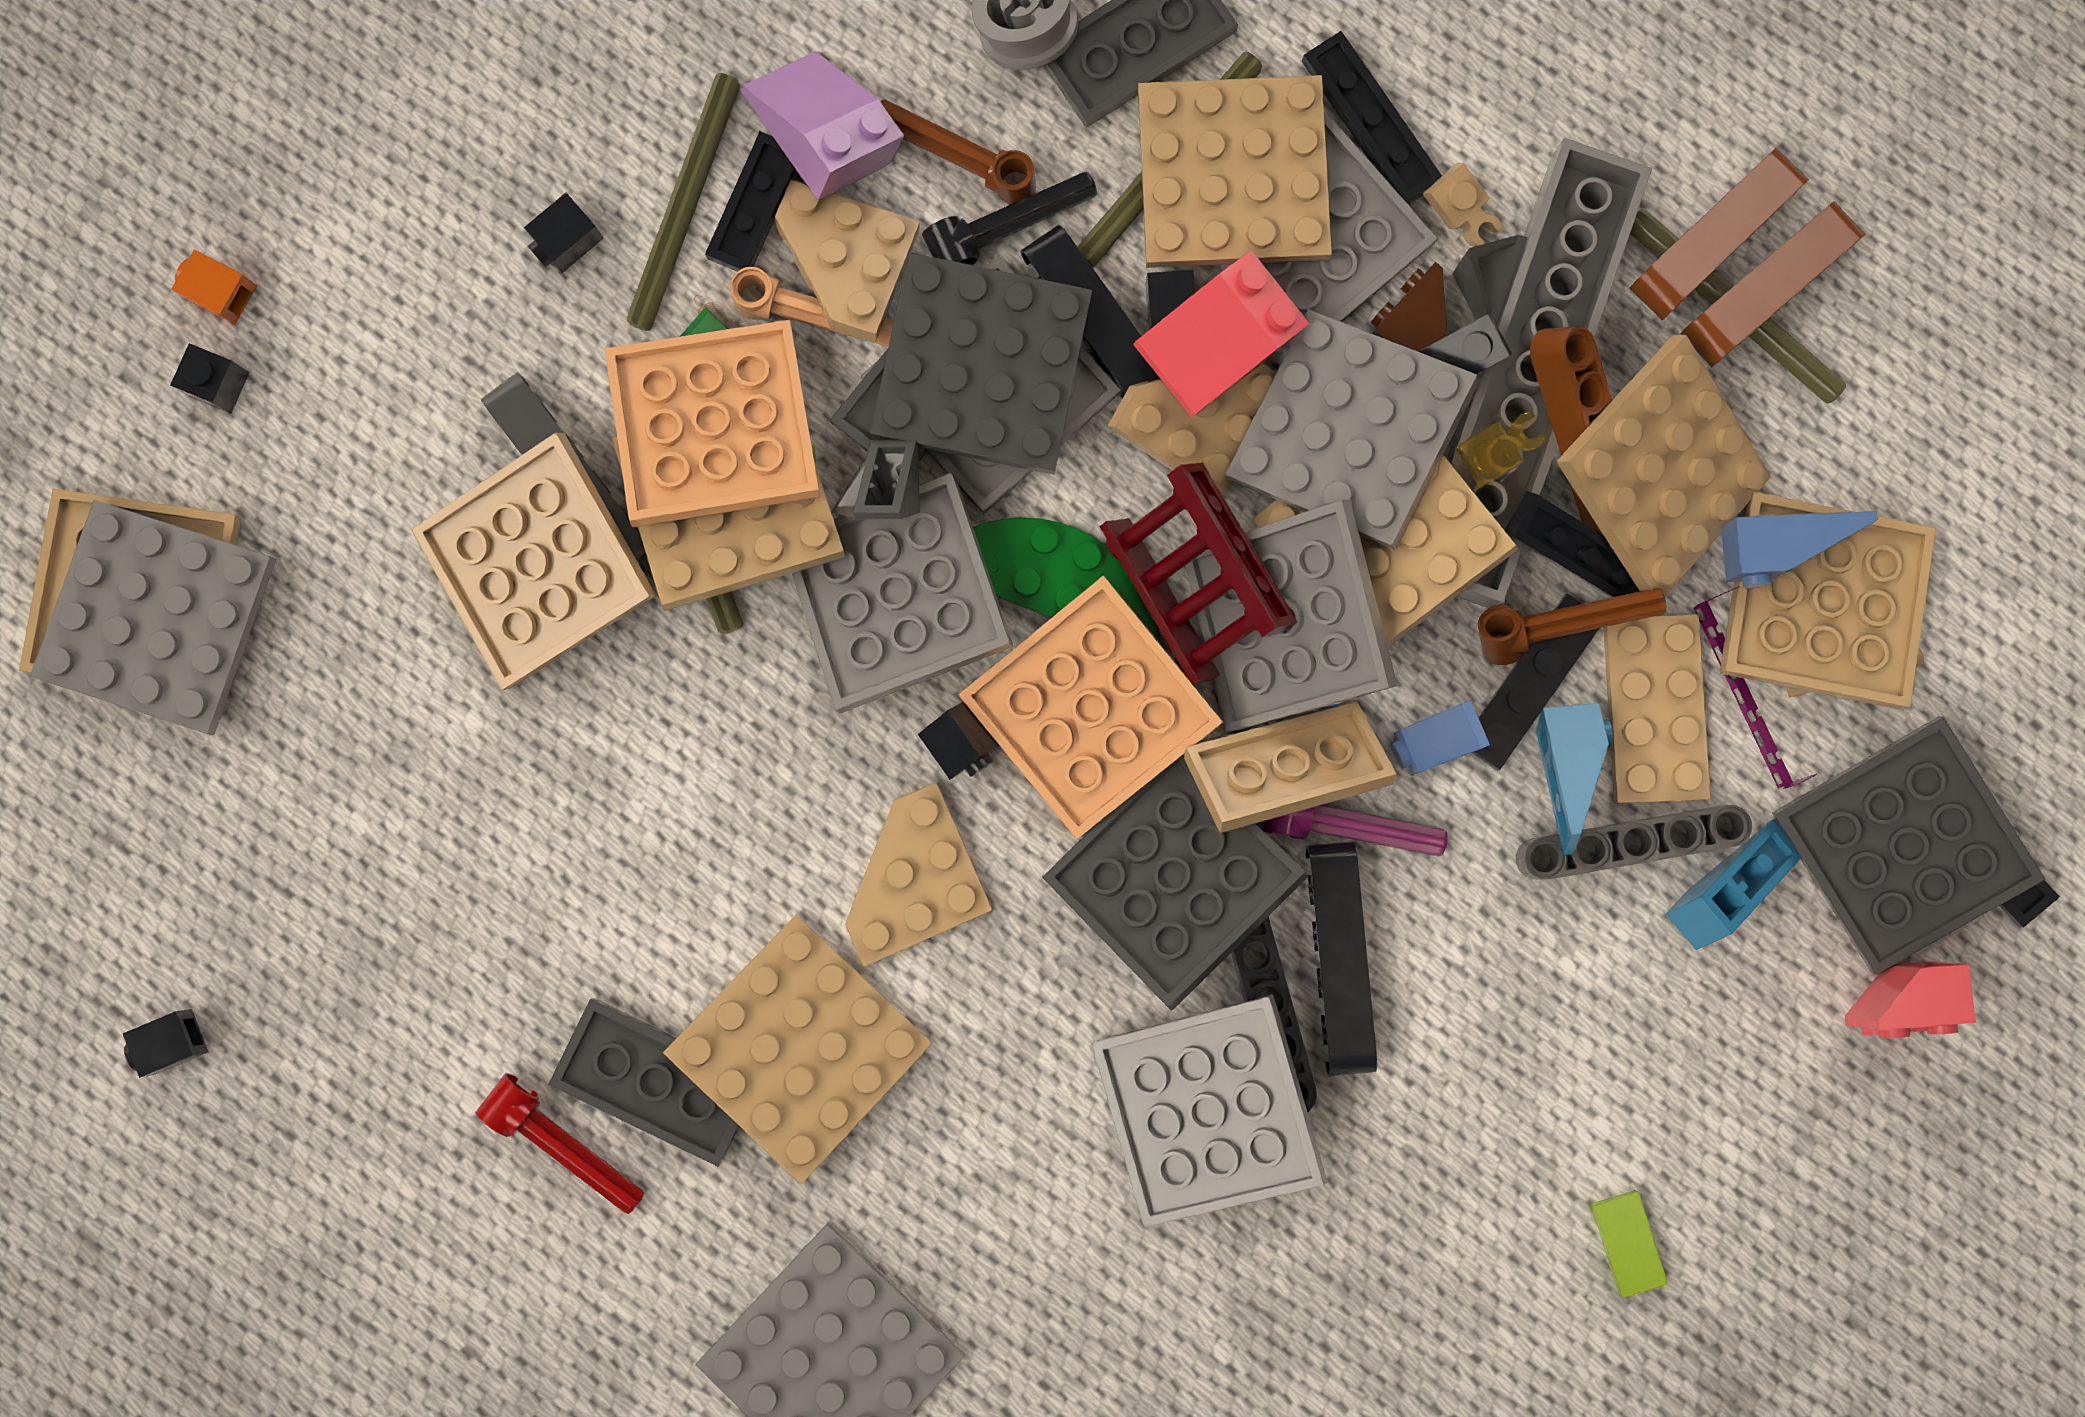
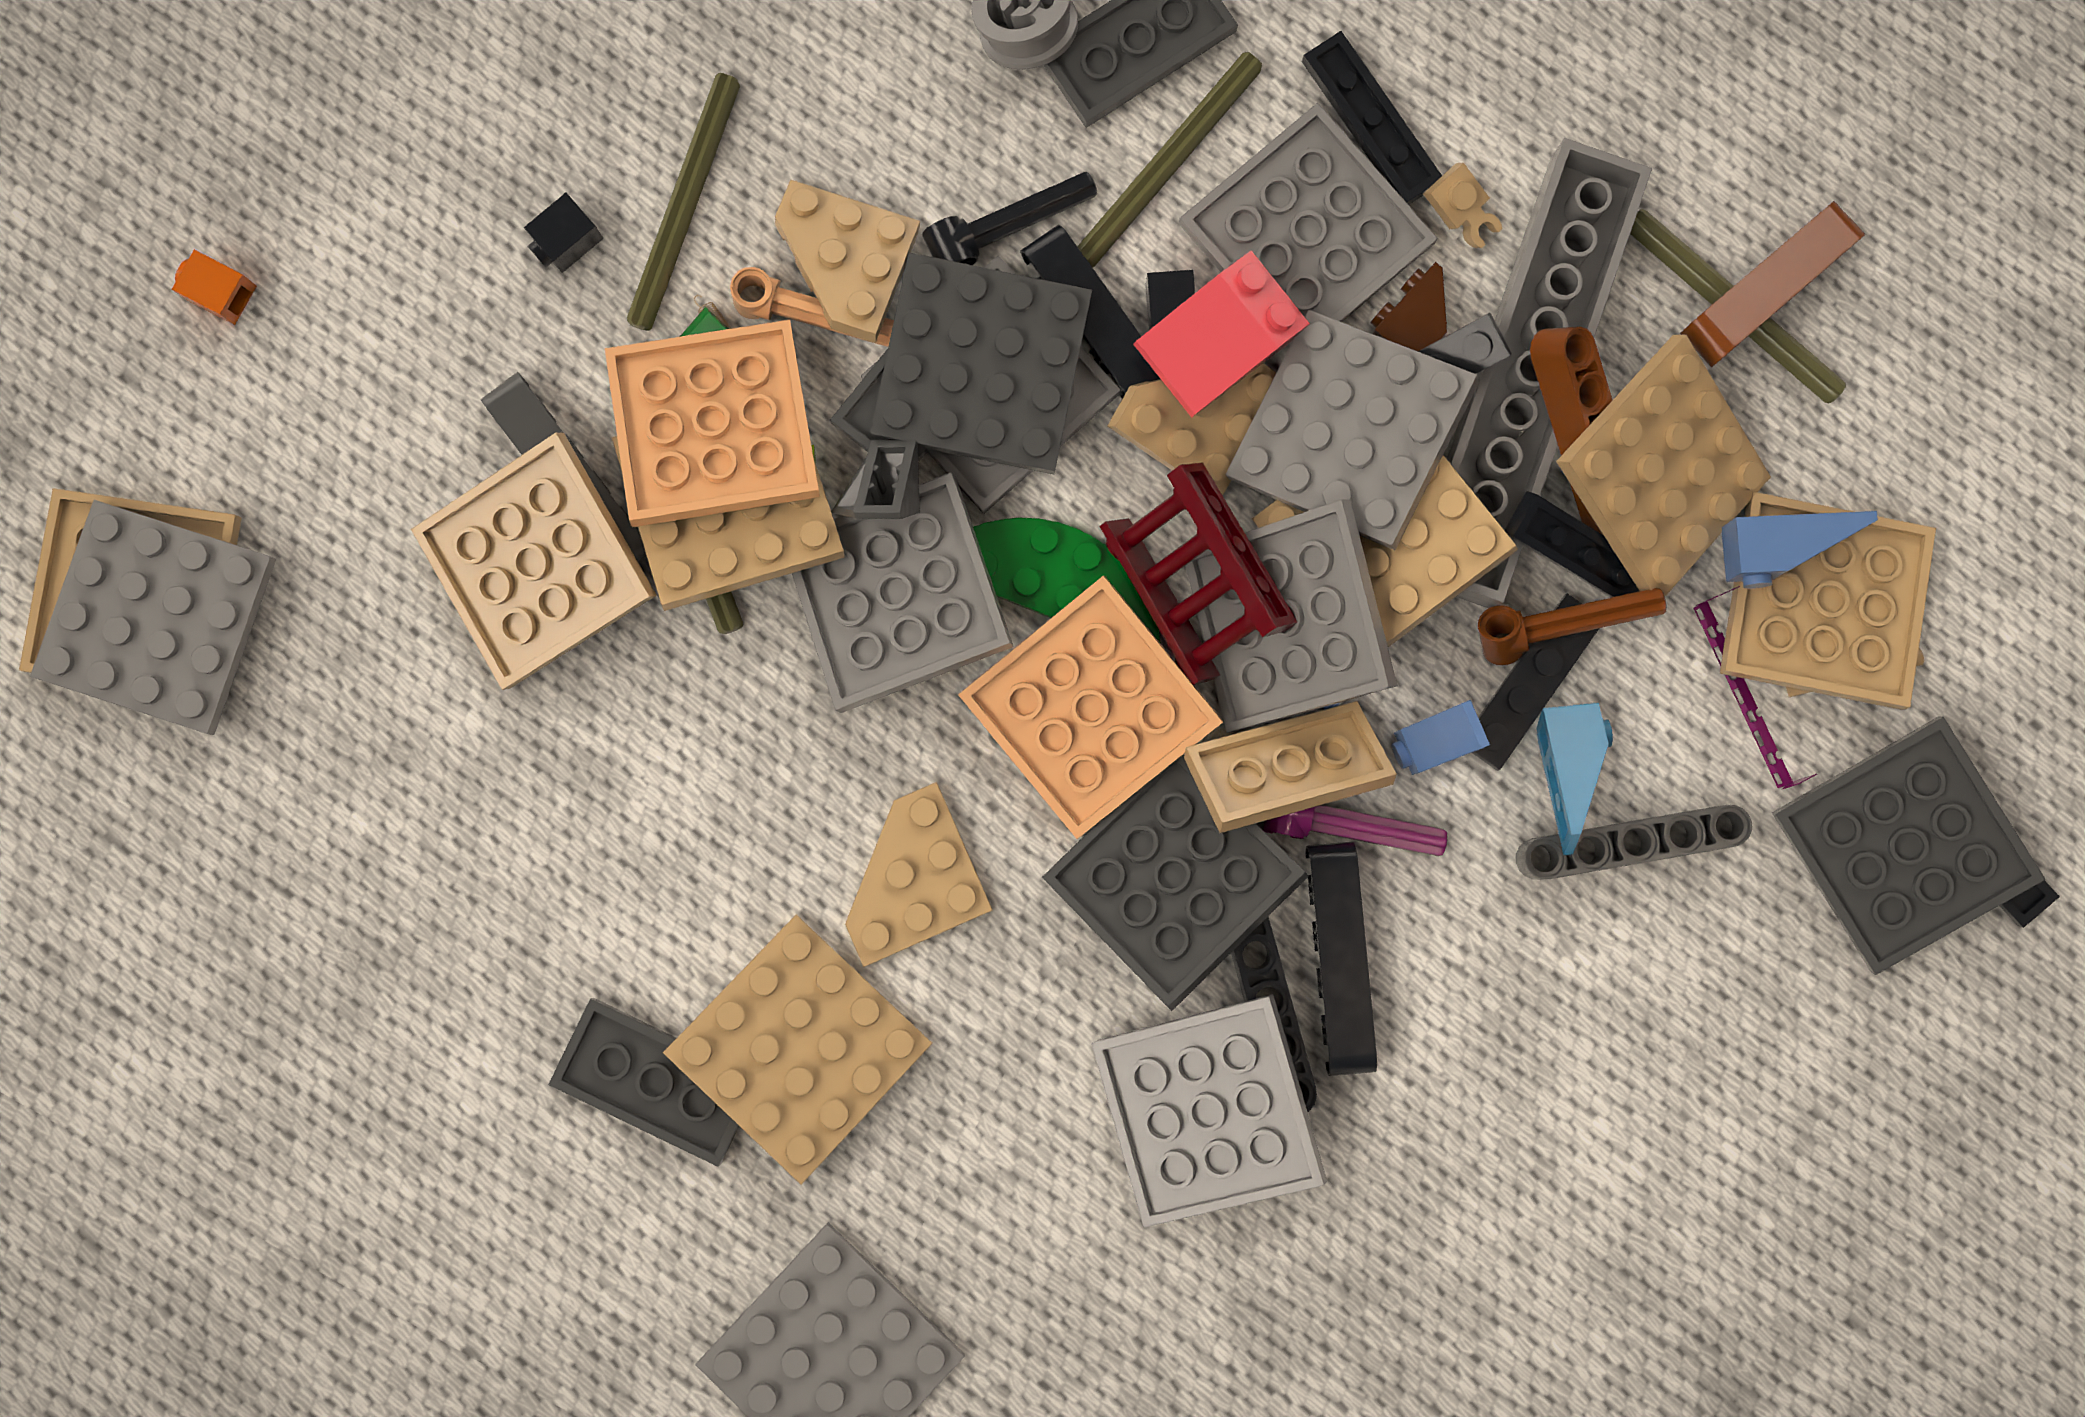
(164, 1043): black brick -> none
(209, 378): black brick -> none
(514, 1110): red axle -> none
(752, 206): black plate -> none
(824, 123): lavender slope -> none
(959, 742): black brick -> none
(967, 154): dark orange axle -> none
(1234, 171): tan plate -> none
(1487, 274): dark grey slope -> none
(1495, 451): clear yellow plate -> none
(1629, 1244): lime tile -> none
(1657, 710): tan plate -> none
(1718, 234): beam -> none
(1734, 887): dark azure slope -> none
(1915, 999): coral slope -> none

